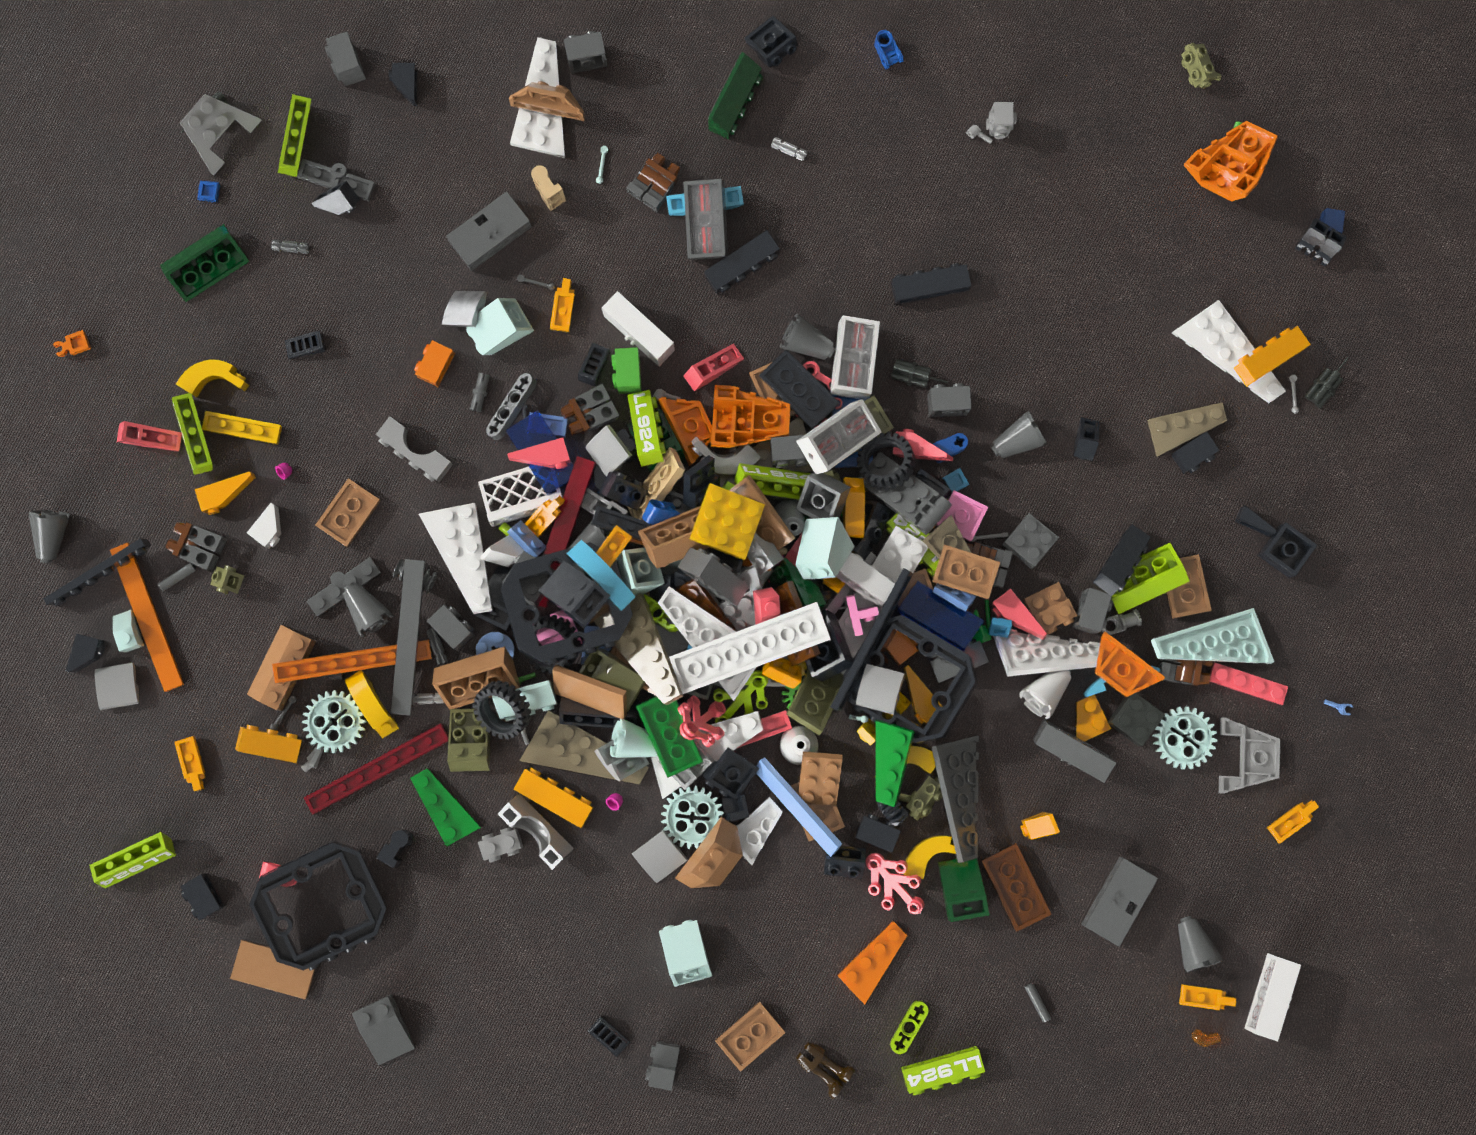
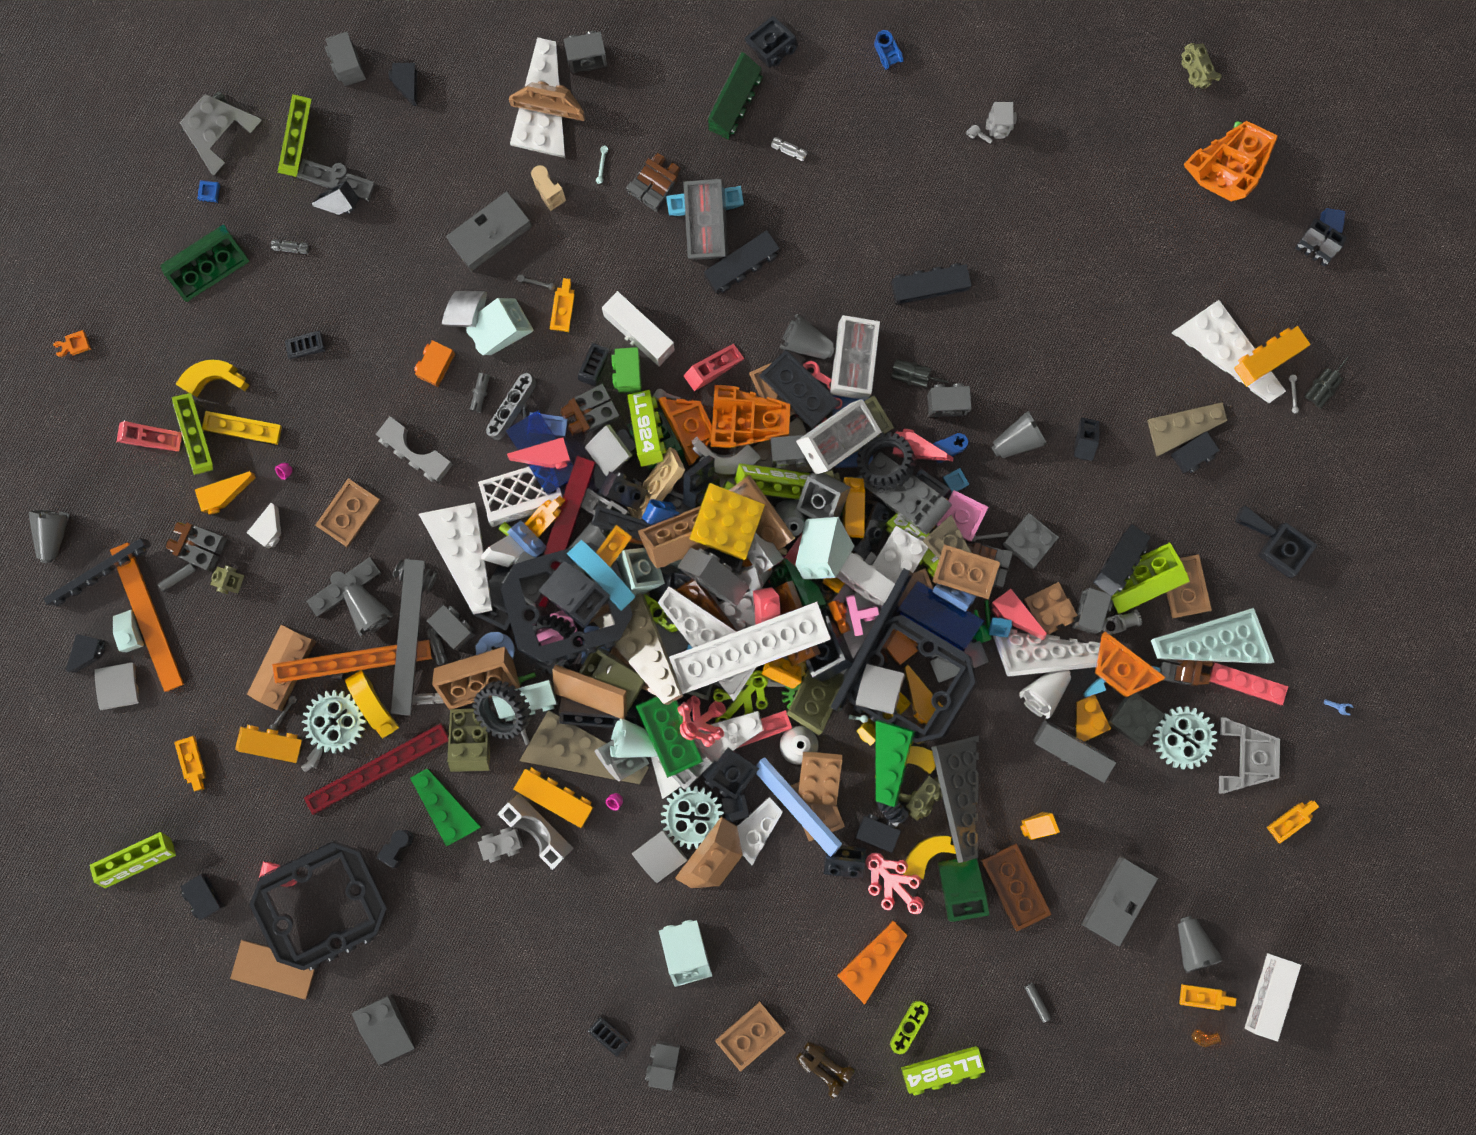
(838, 611): none -> orange plate

